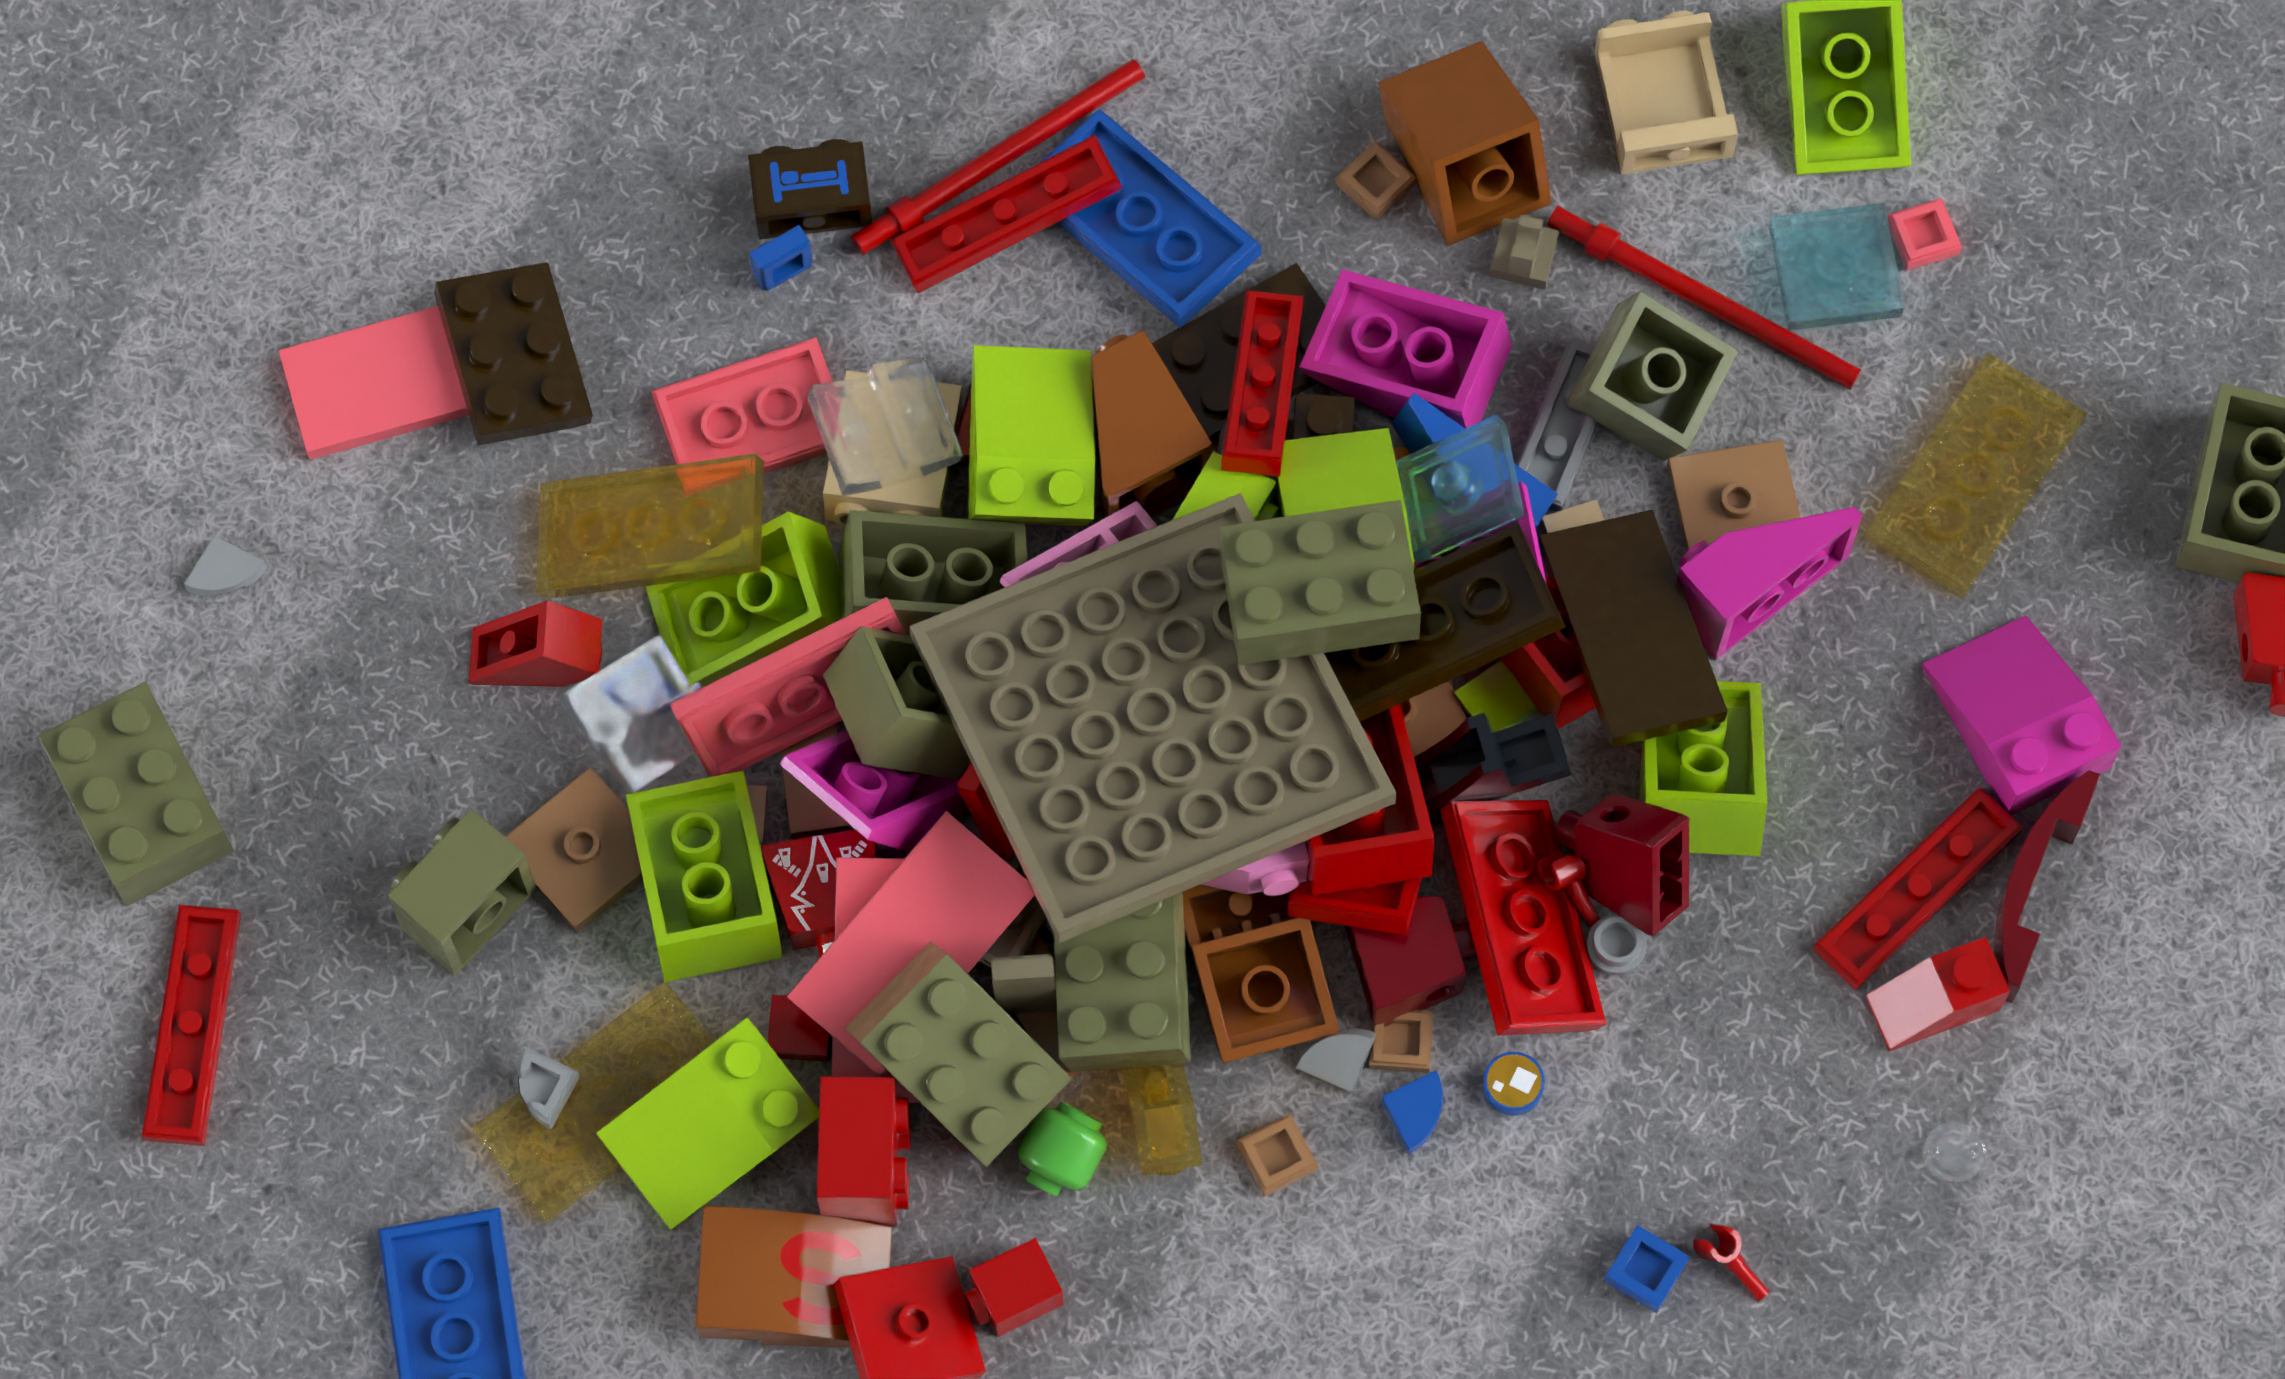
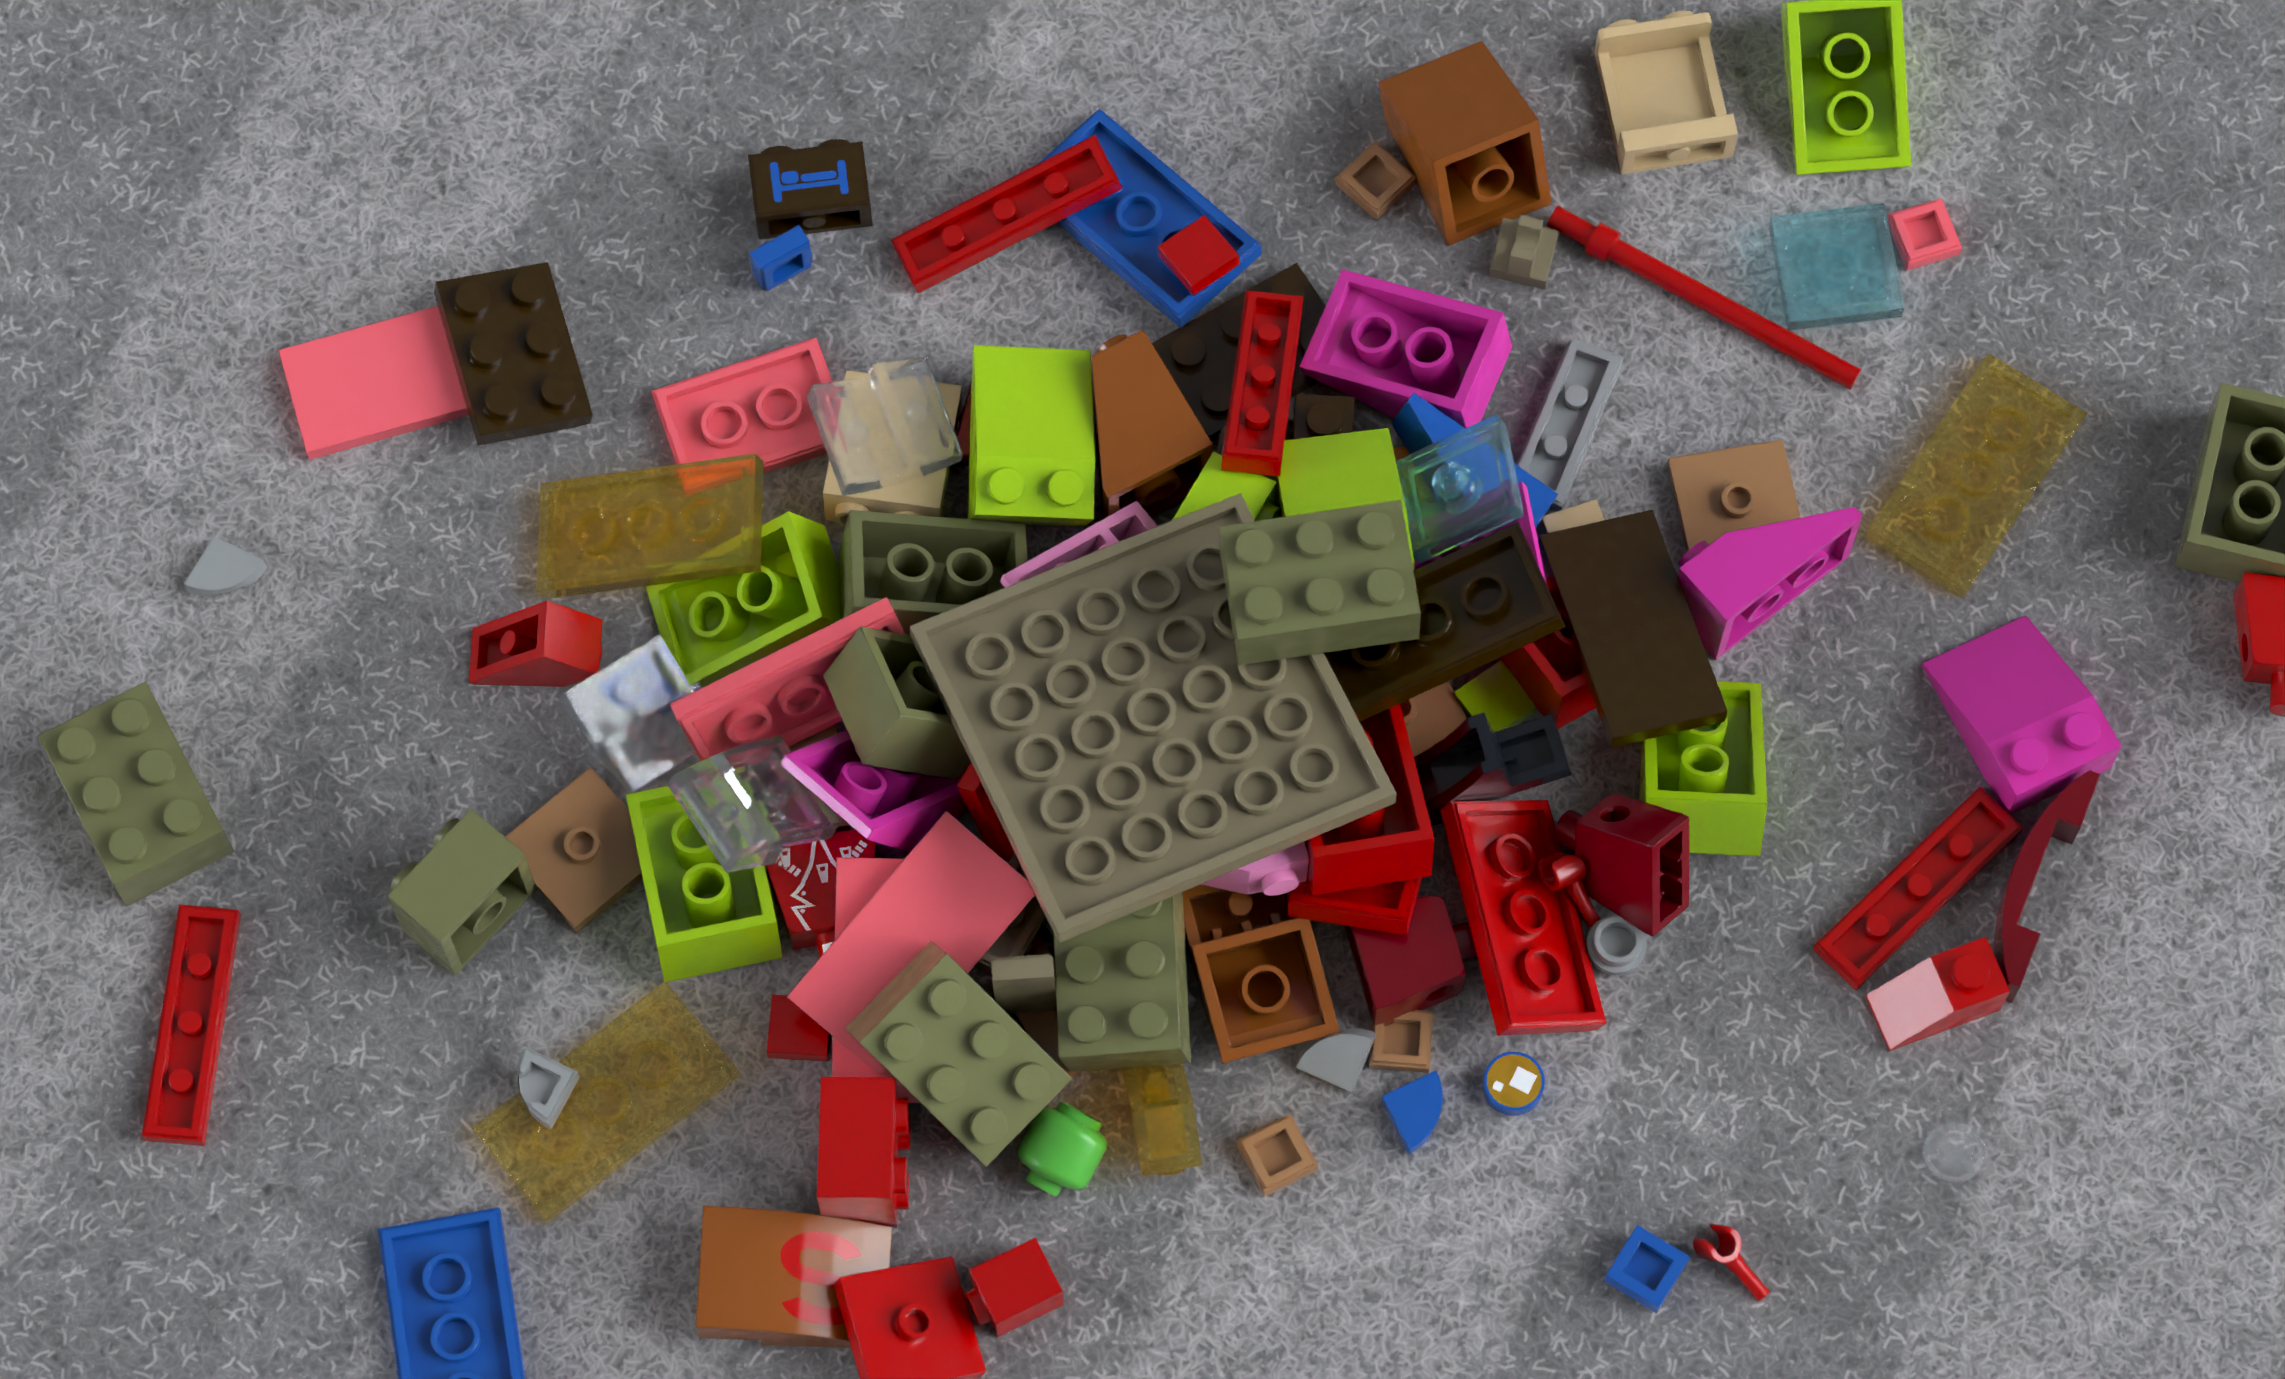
(709, 1123): lime slope -> none
(751, 805): none -> clear slope
(908, 212): red bar -> none
(1198, 255): none -> red tile
(1652, 376): olive brick -> none

